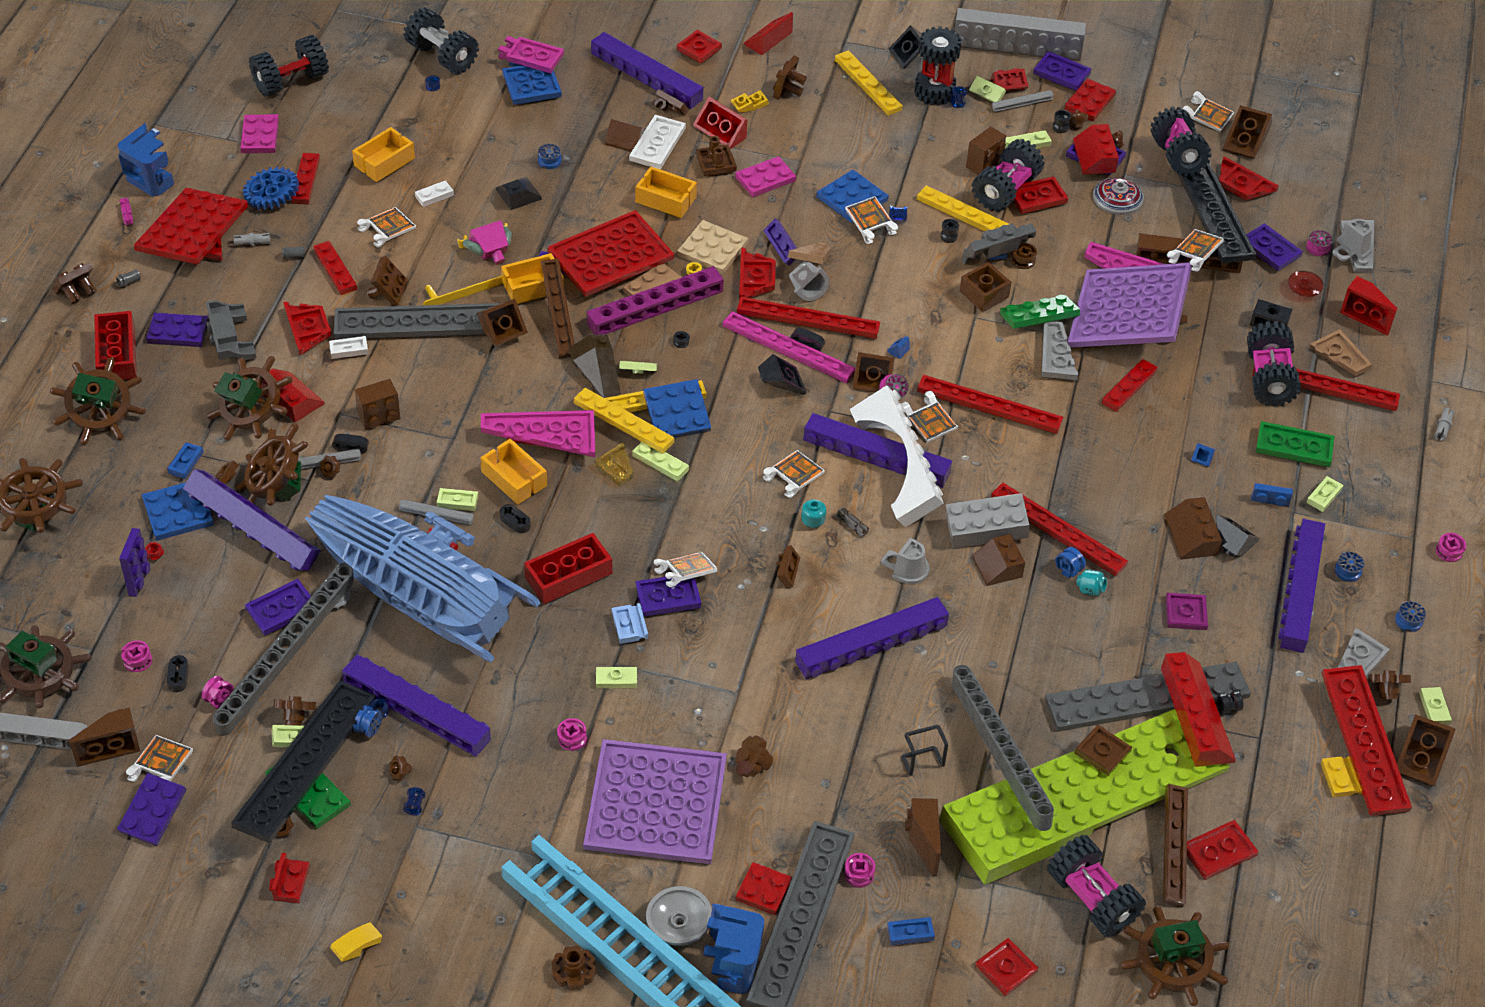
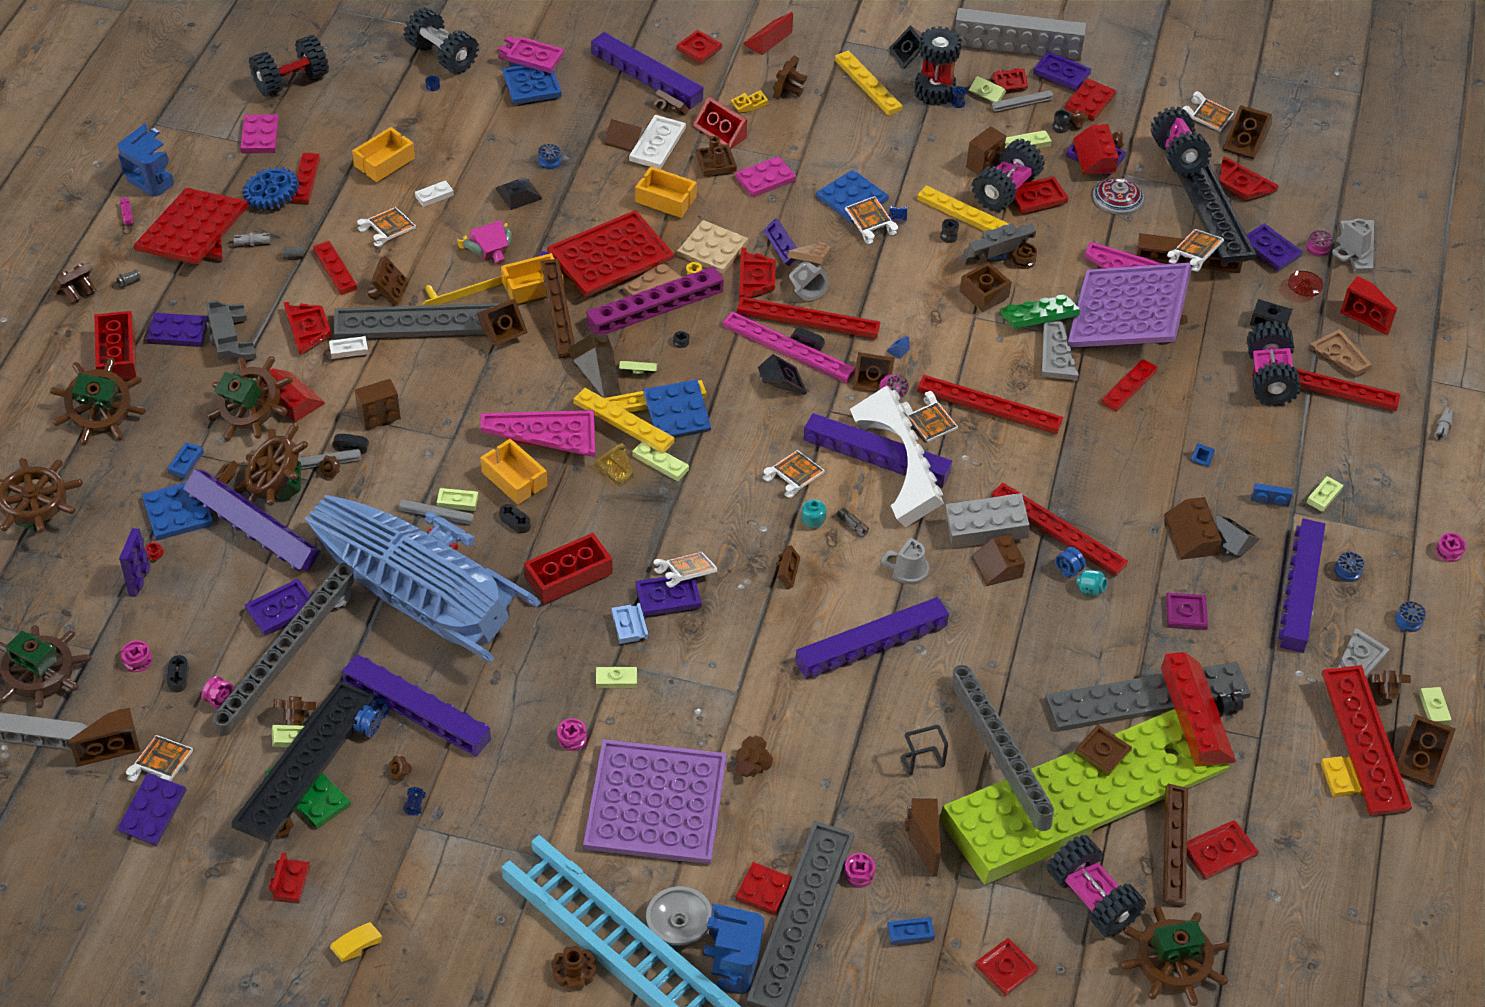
(1295, 444): green plate -> none

